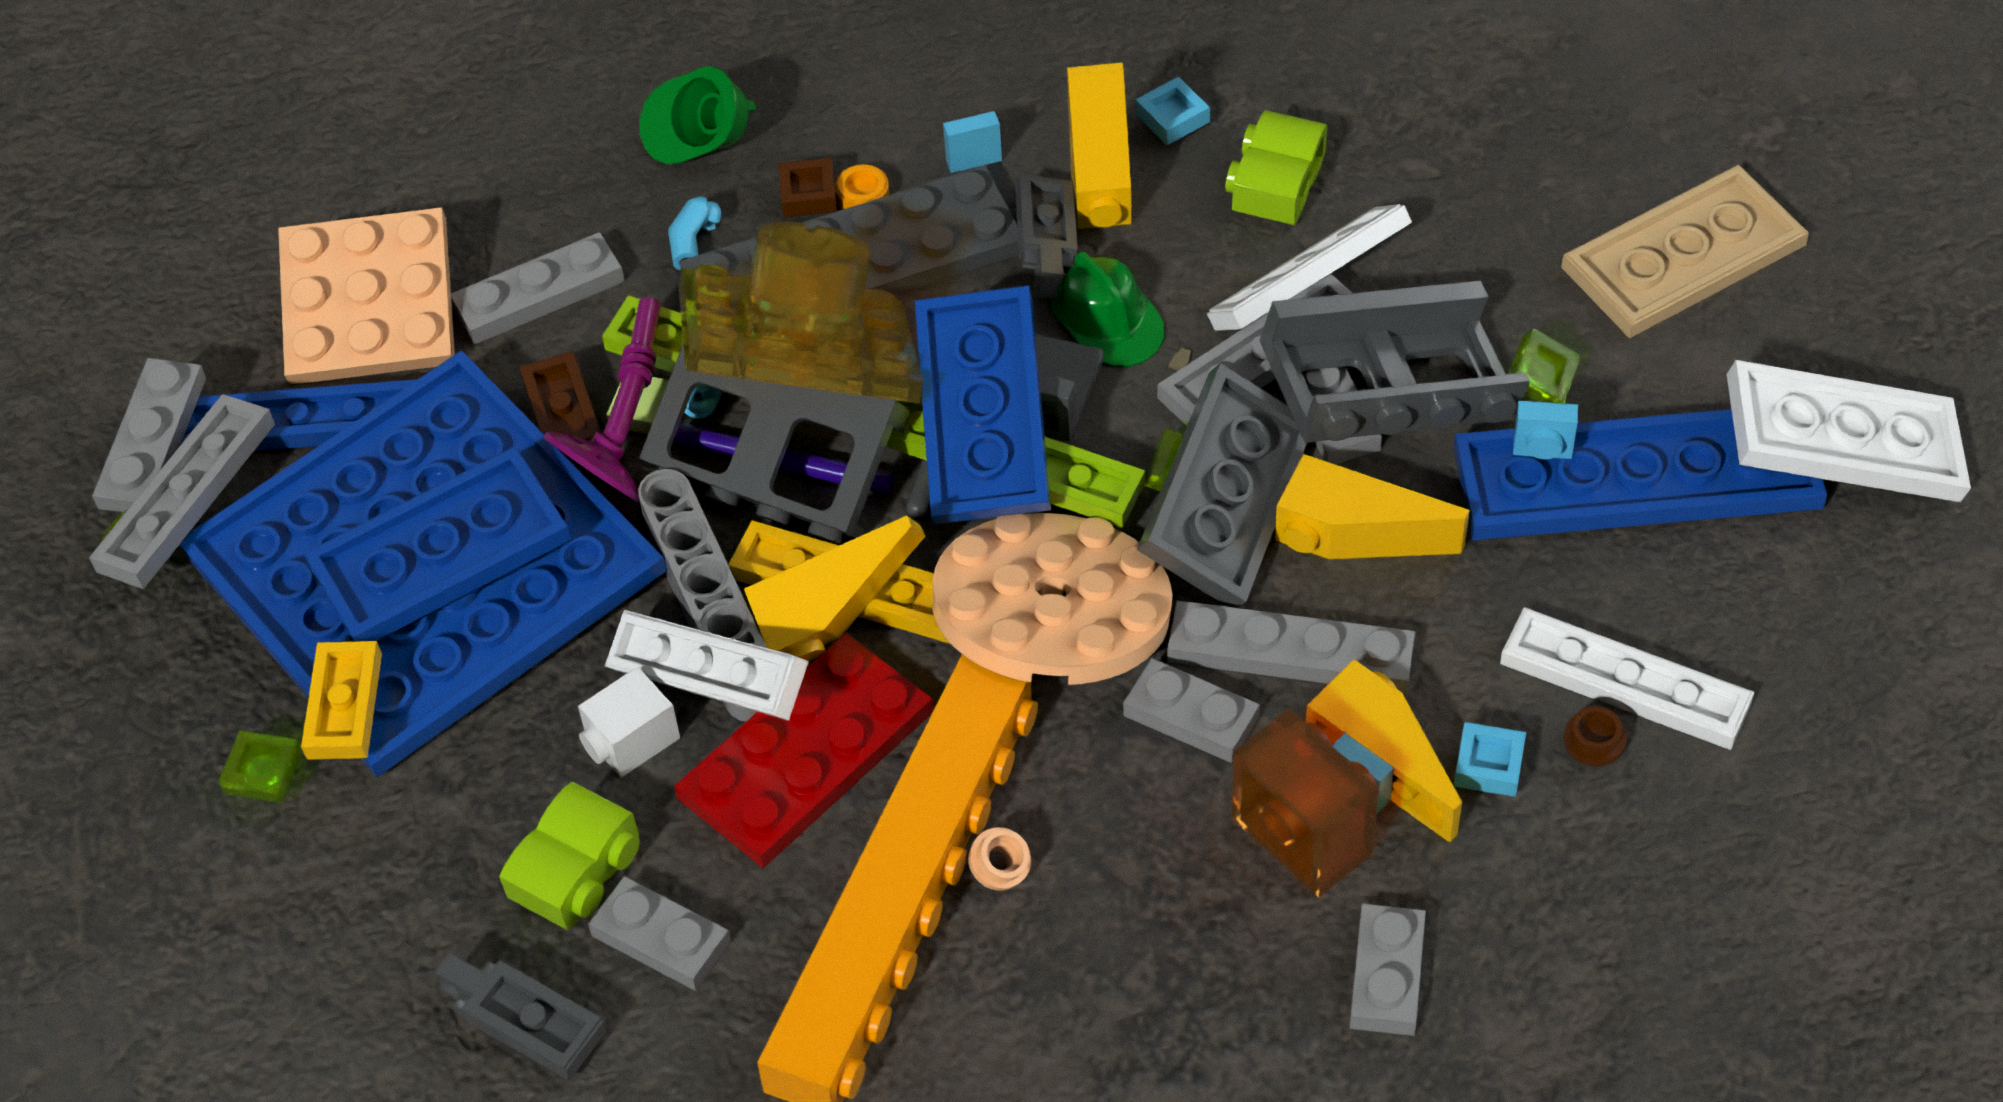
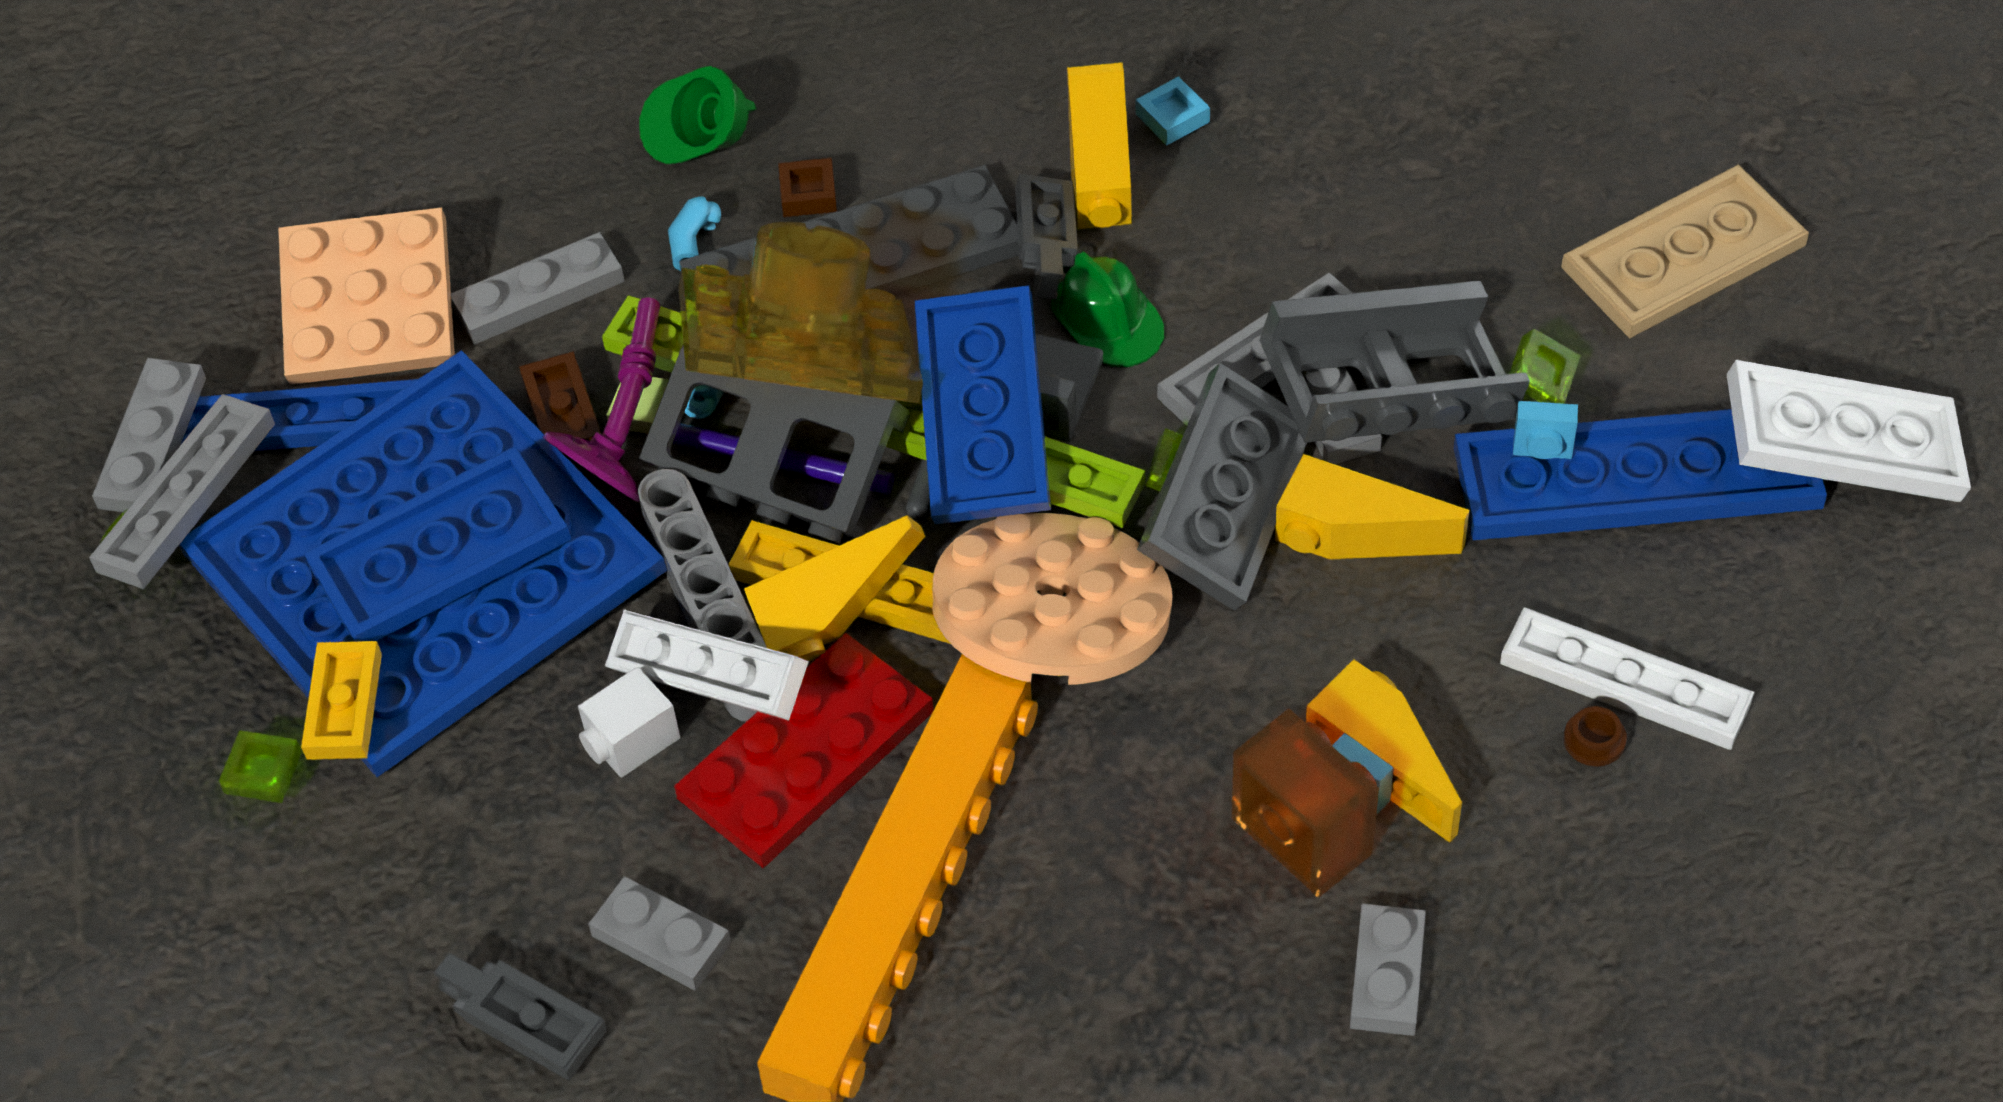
(570, 856): lime brick -> none
(860, 185): light orange tile -> none
(972, 141): medium azure tile -> none
(1014, 850): light nougat plate -> none
(1180, 359): dark tan piece -> none
(1191, 710): light grey plate -> none
(1277, 167): lime brick -> none
(1285, 644): light grey plate -> none
(1308, 267): white tile -> none
(1489, 759): medium azure plate -> none

